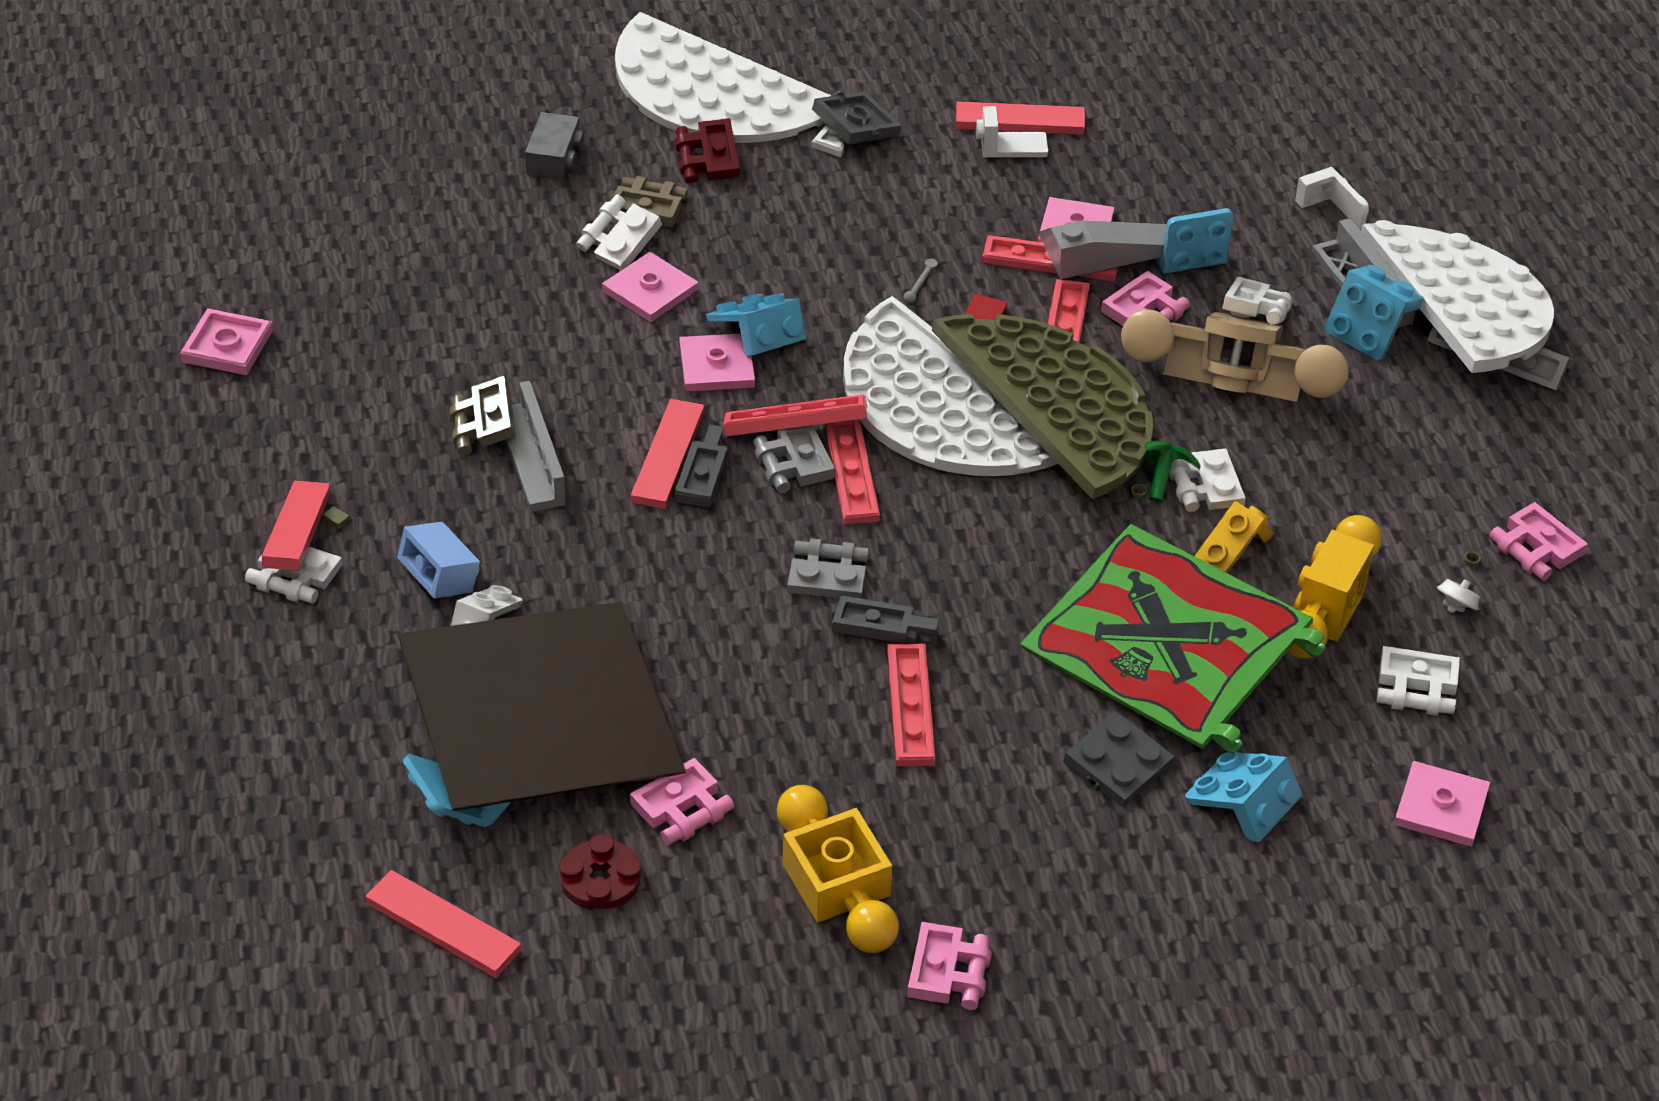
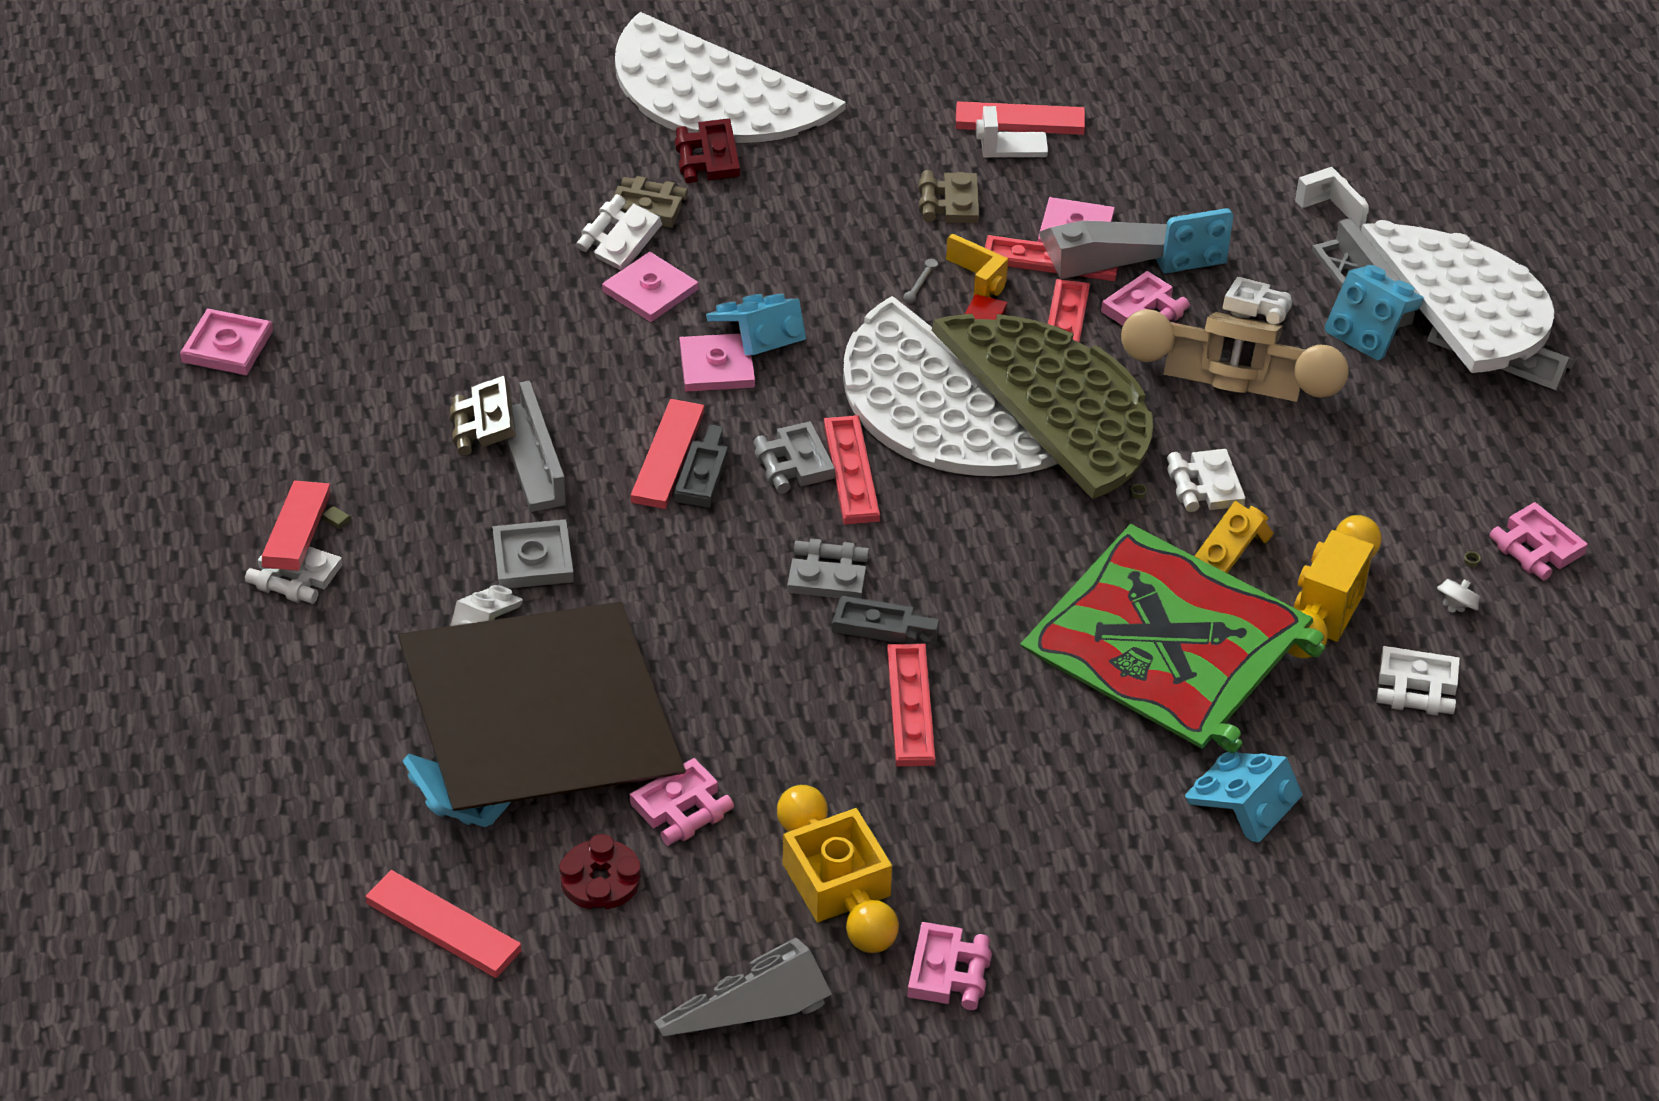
(438, 559): light blue brick -> none
(533, 554): none -> light grey plate
(554, 146): flat silver brick -> none
(778, 986): none -> light grey wedge
(795, 415): coral tile -> none
(829, 142): white tile -> none
(856, 117): dark grey plate -> none
(960, 197): none -> dark tan plate
(988, 265): none -> yellow bracket
(1118, 758): dark grey plate -> none
(1163, 455): green plant -> none
(1442, 803): bright pink plate -> none

